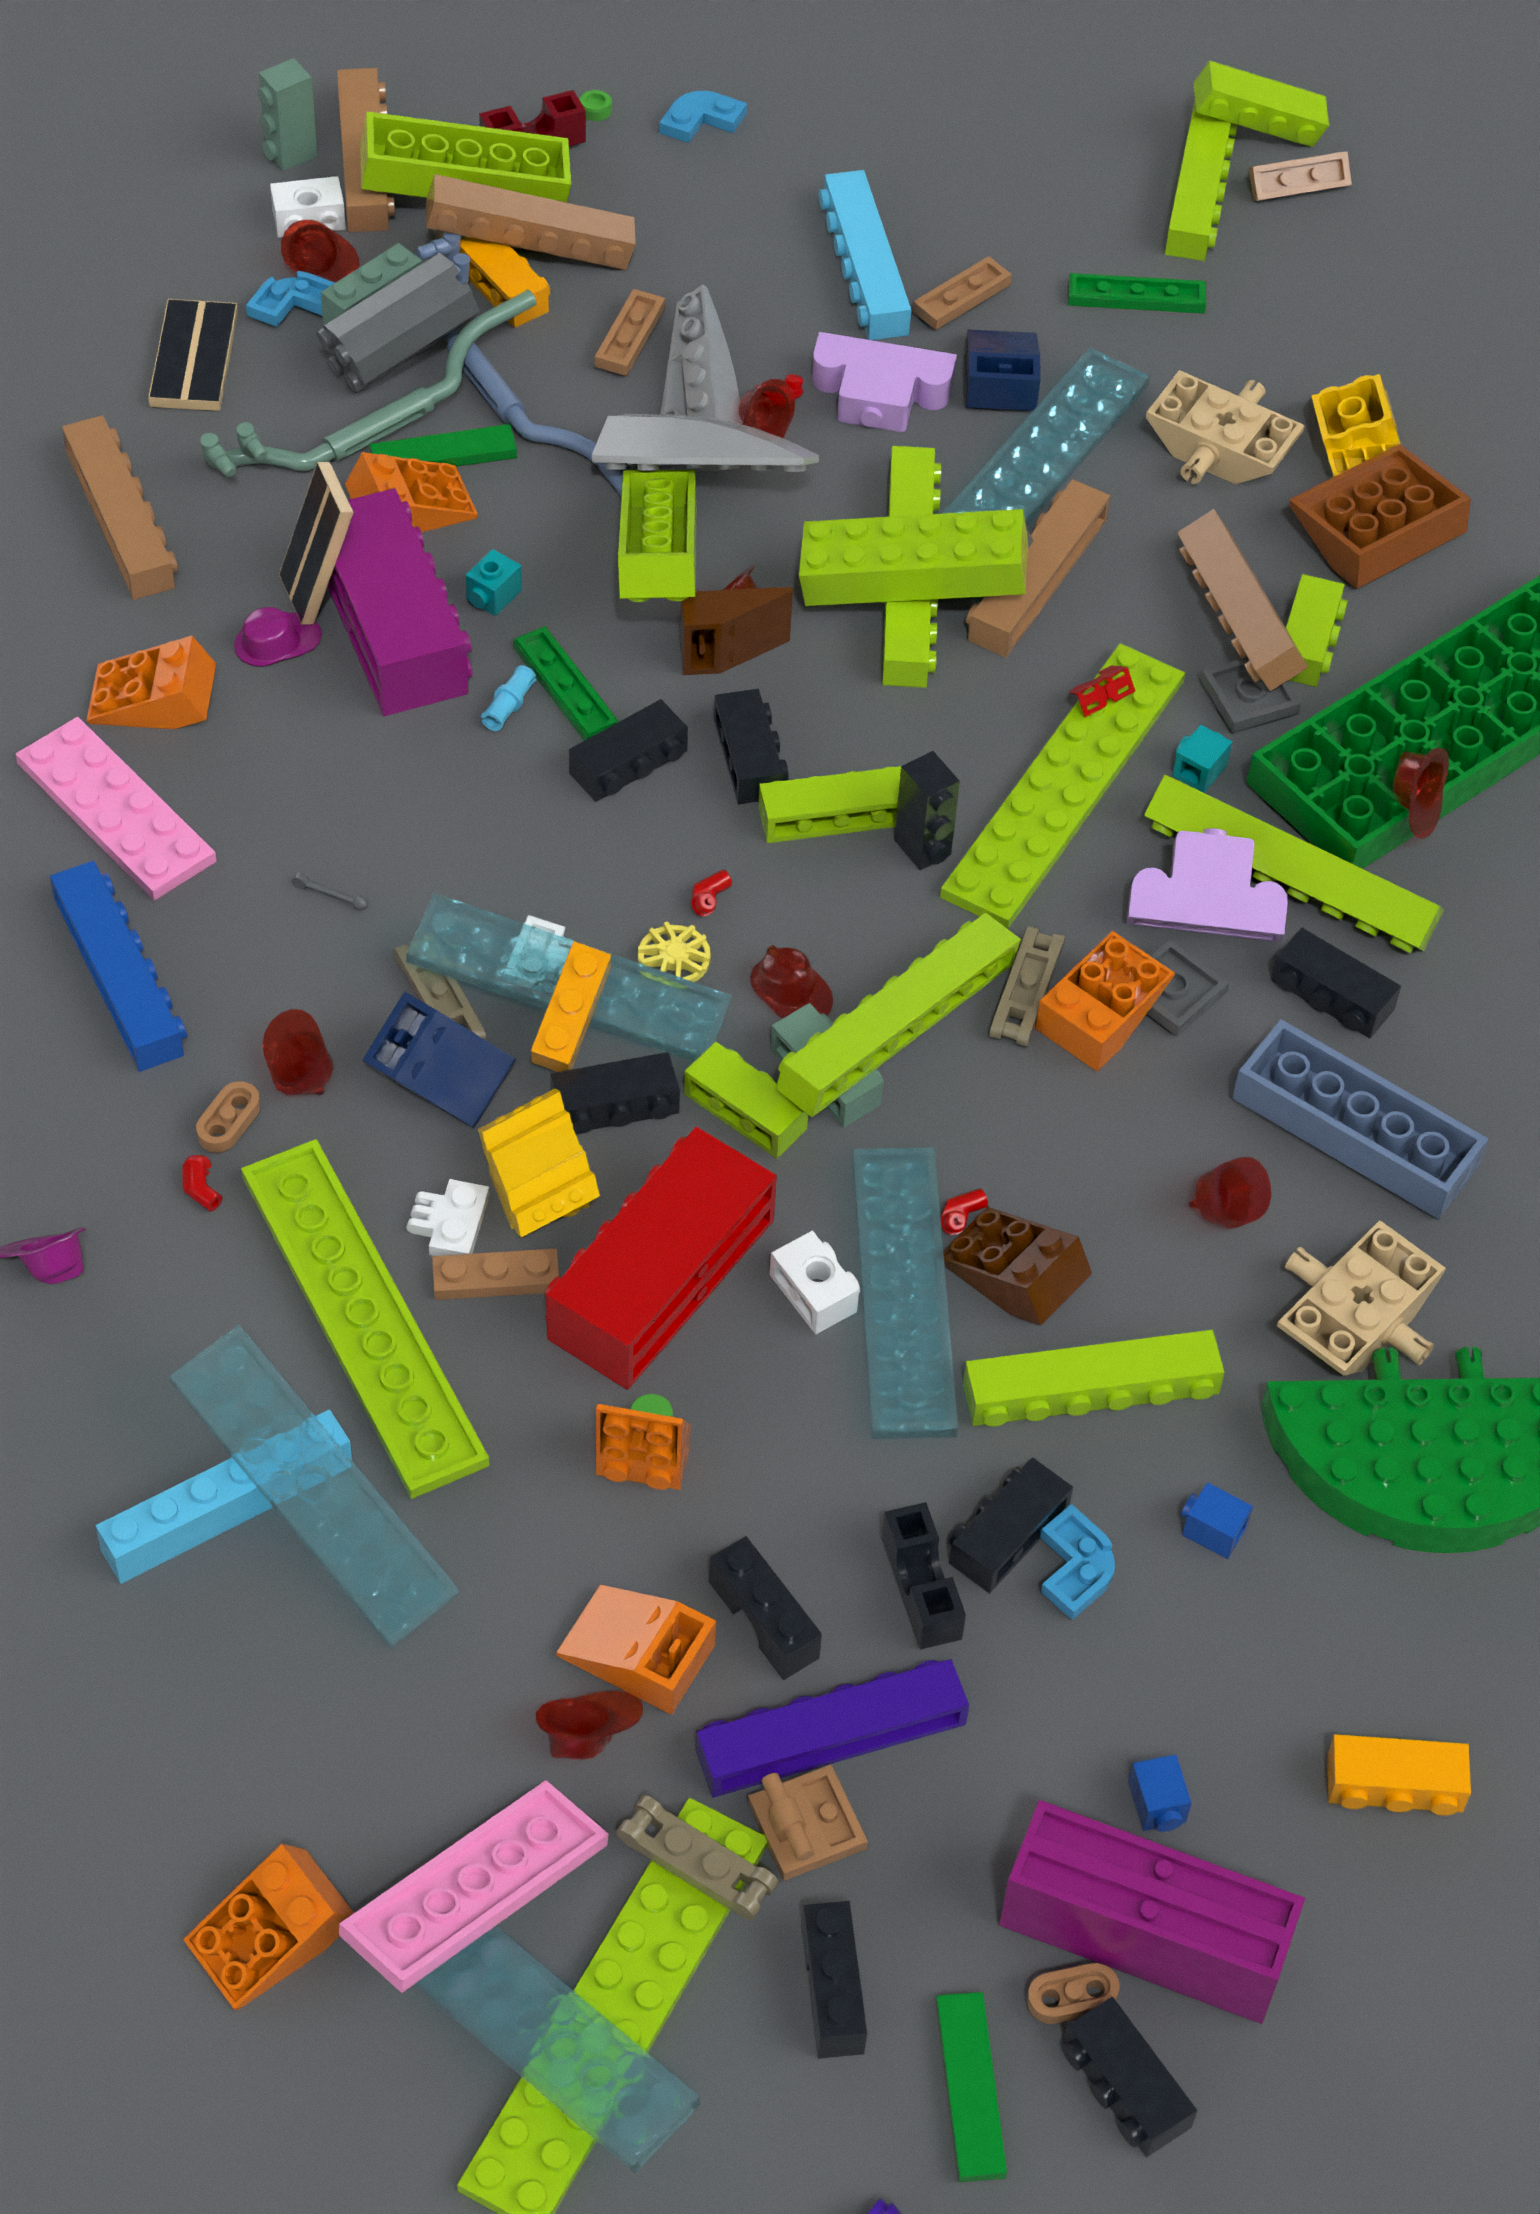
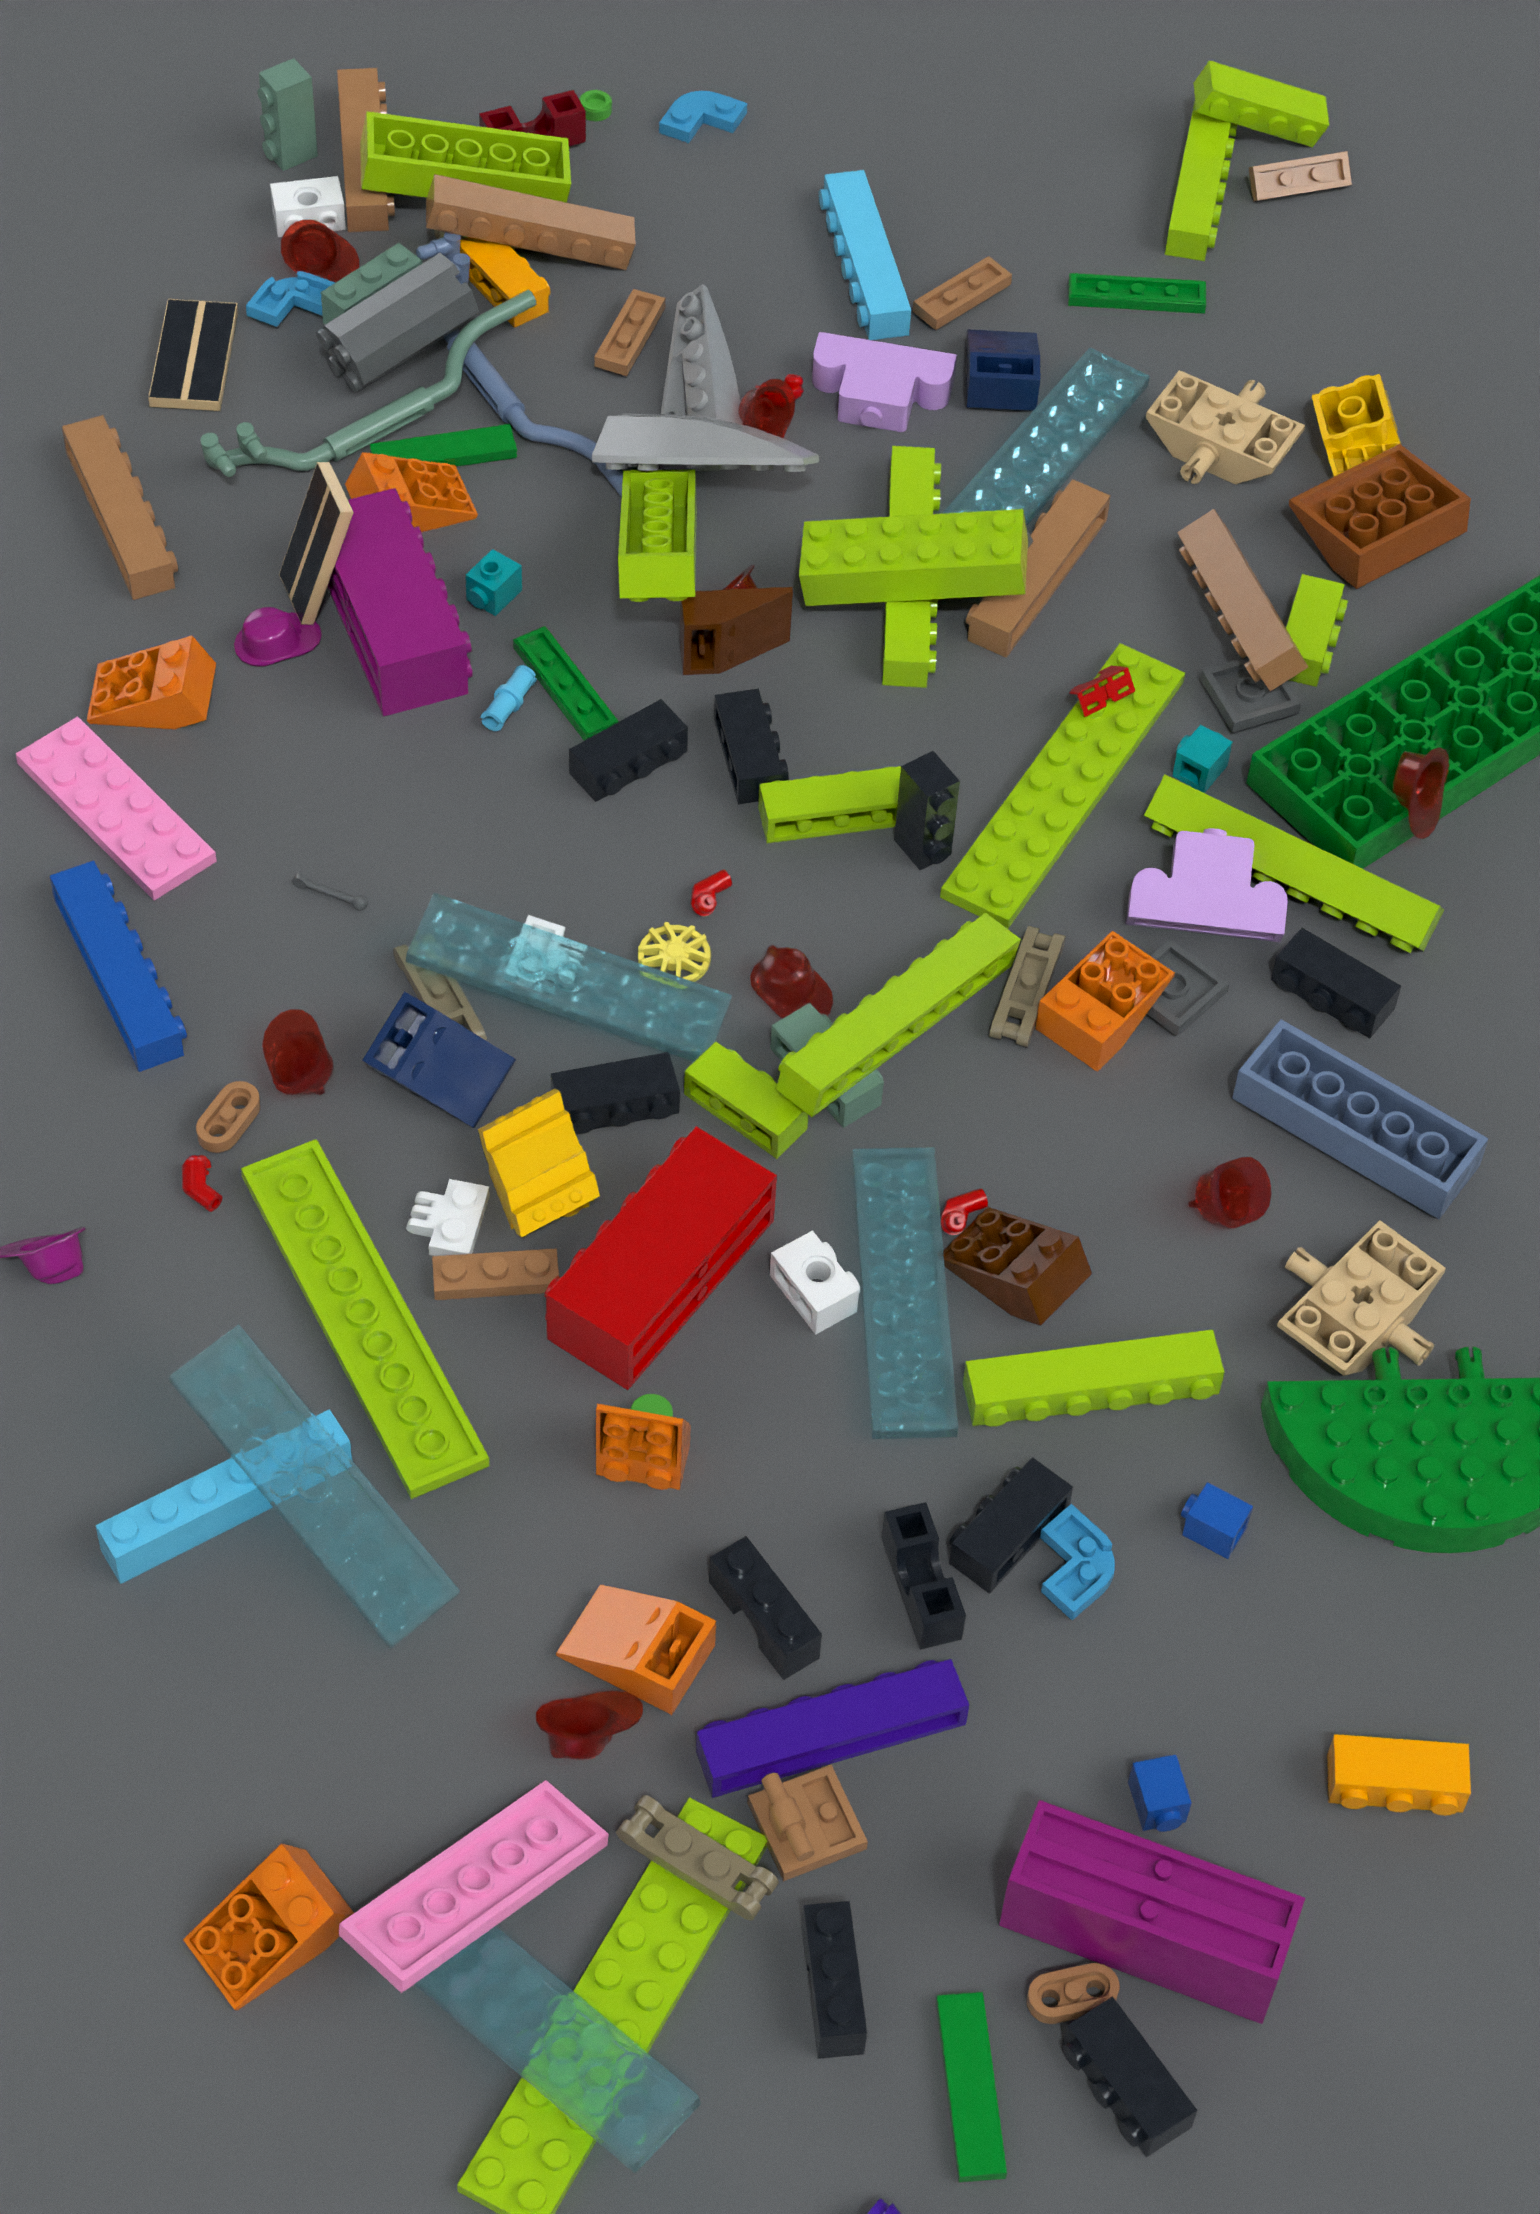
(571, 1008): light orange brick -> none

